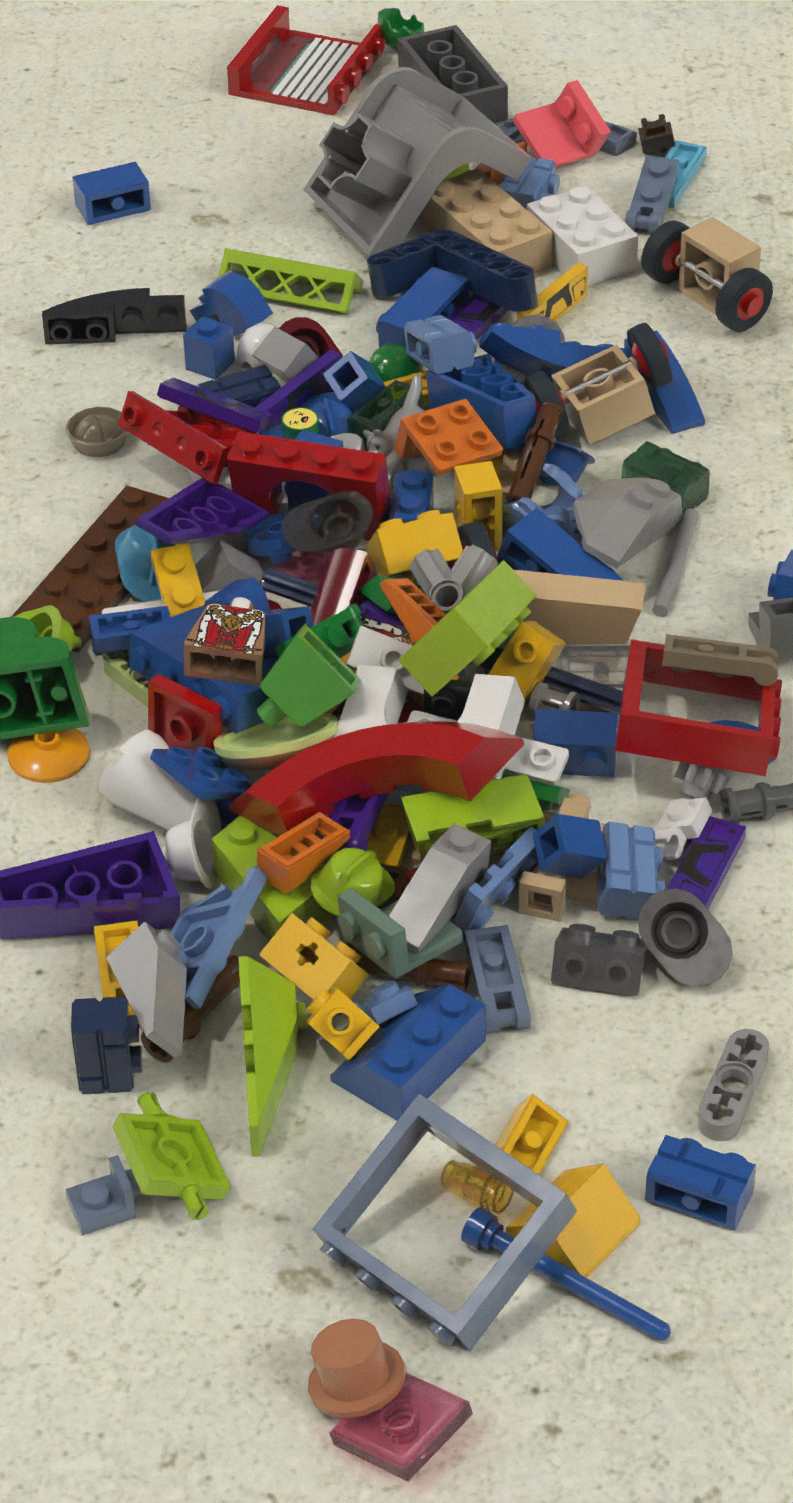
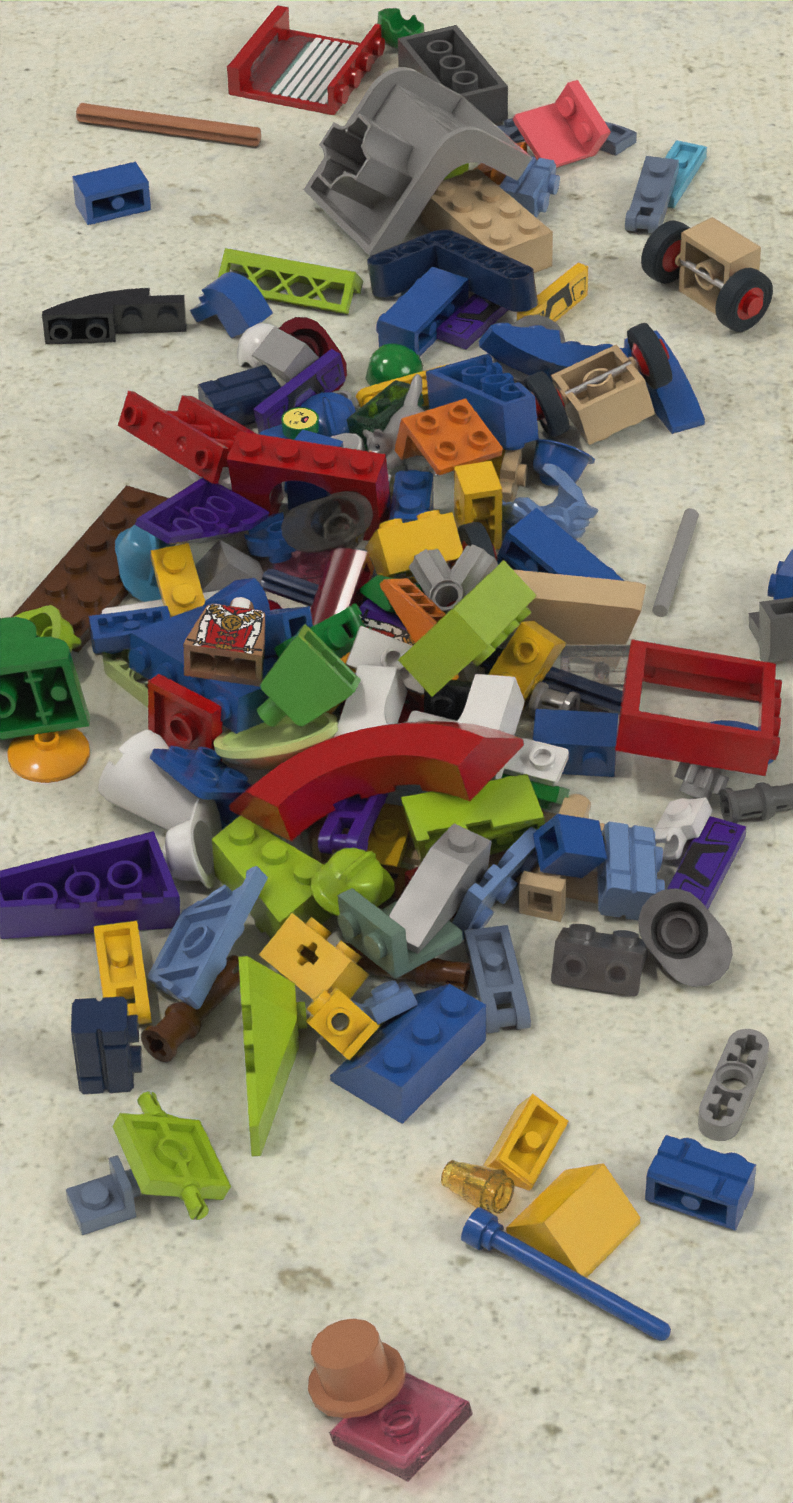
(96, 431): dark tan hat -> none
(153, 984): light grey slope -> none
(168, 124): none -> nougat axle
(209, 347): blue brick -> none
(214, 405): dark purple tile -> none
(289, 872): orange slope -> none
(354, 380): blue brick -> none
(440, 344): medium blue brick -> none
(508, 1272): sand blue window -> none
(539, 442): reddish brown pin -> none
(587, 234): white brick -> none
(626, 517): light grey wedge -> none
(656, 135): dark brown plate -> none
(682, 475): clear green brick -> none
(721, 658): dark tan plate -> none

